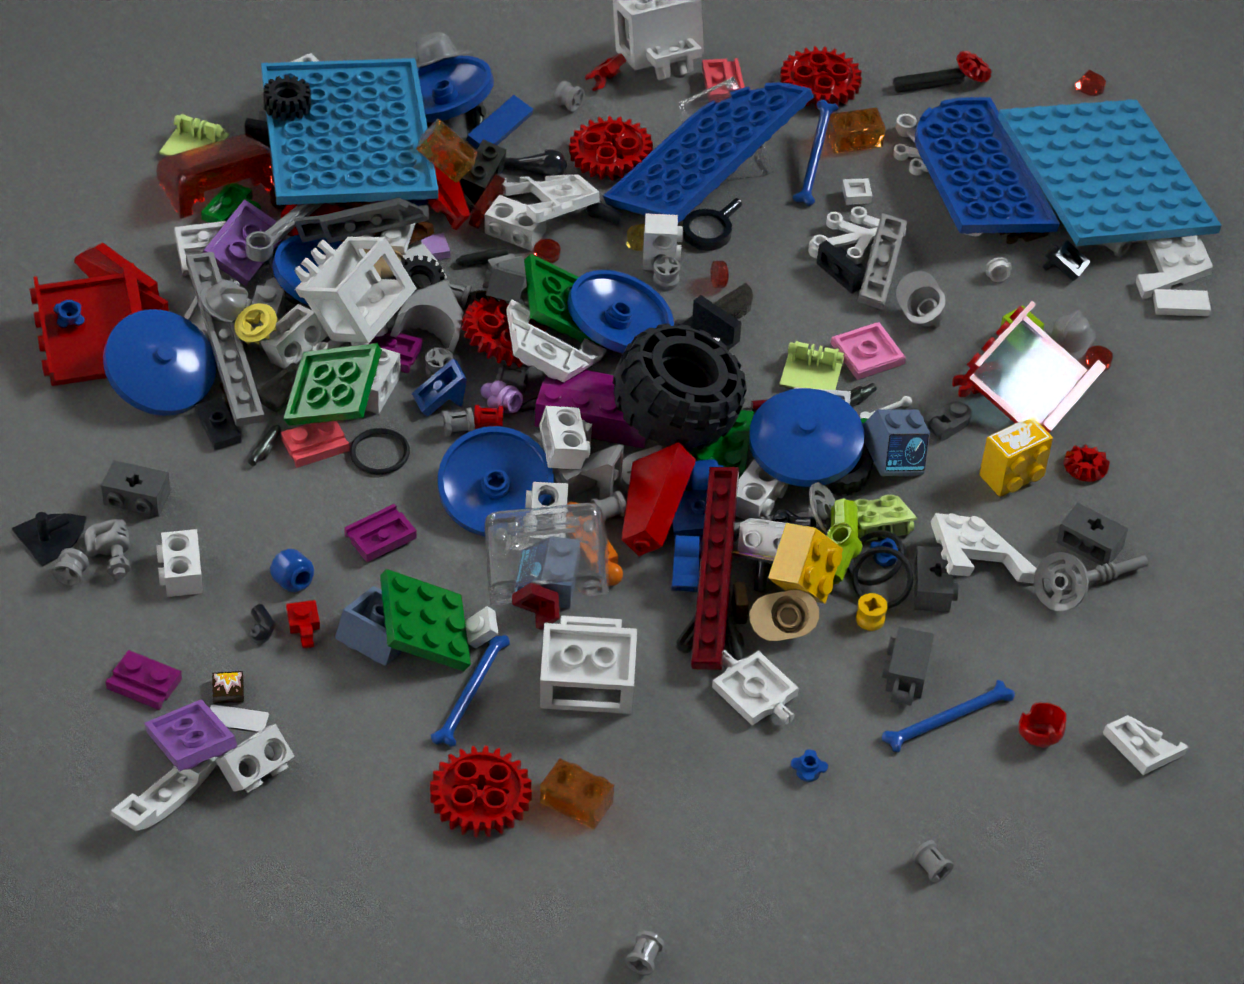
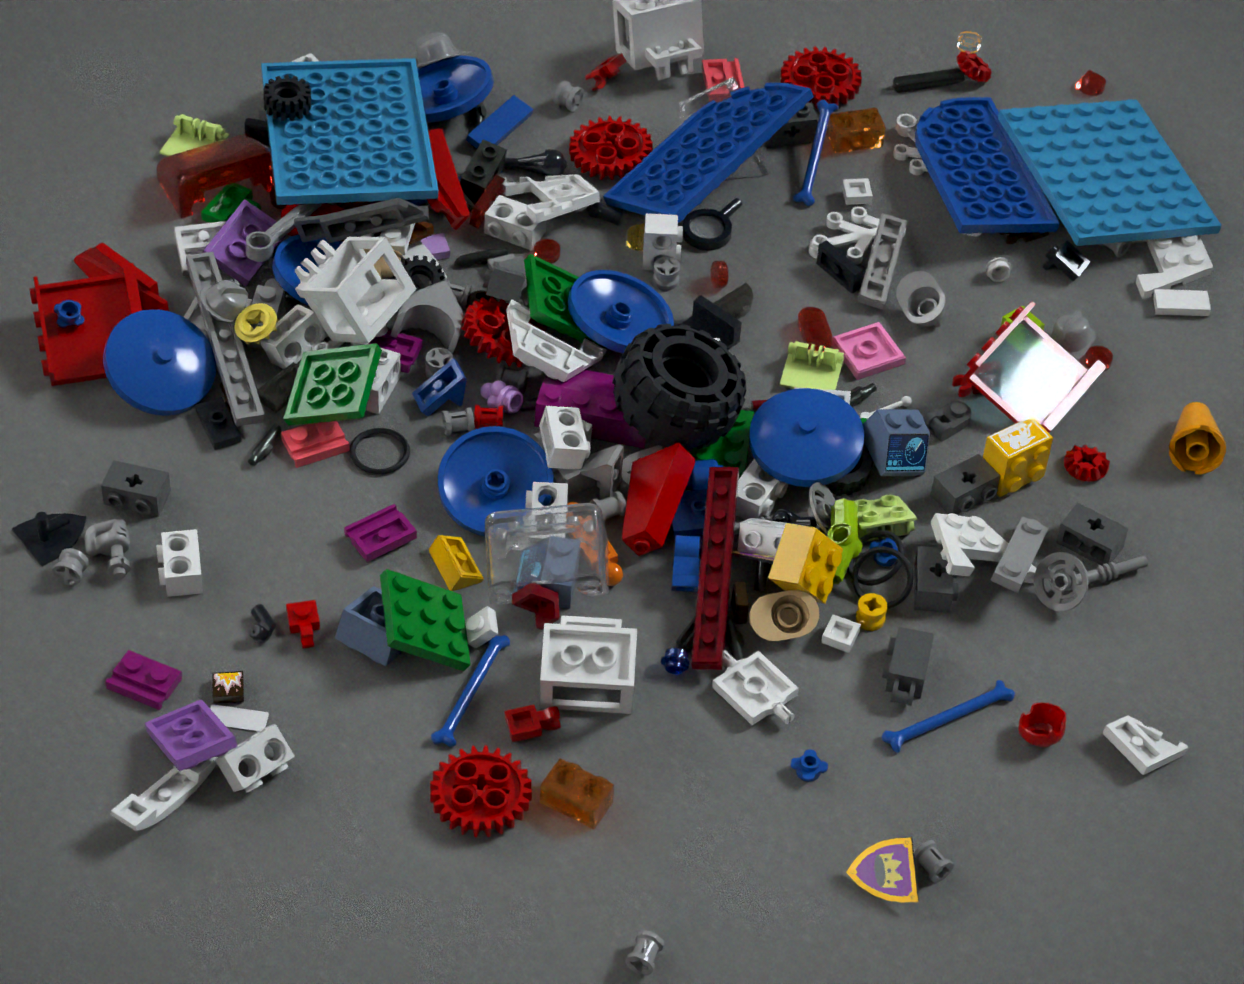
(292, 570): blue head -> none
(447, 150): clear orange brick -> none
(455, 562): none -> yellow slope
(528, 723): none -> red plate
(675, 661): none -> clear blue plate
(798, 130): none -> dark grey brick
(814, 328): none -> clear red plate
(840, 633): none -> white plate
(887, 870): none -> shield
(965, 485): none -> dark grey brick
(969, 41): none -> clear tile
(1019, 554): none -> light grey plate
(1197, 440): none -> light orange cone

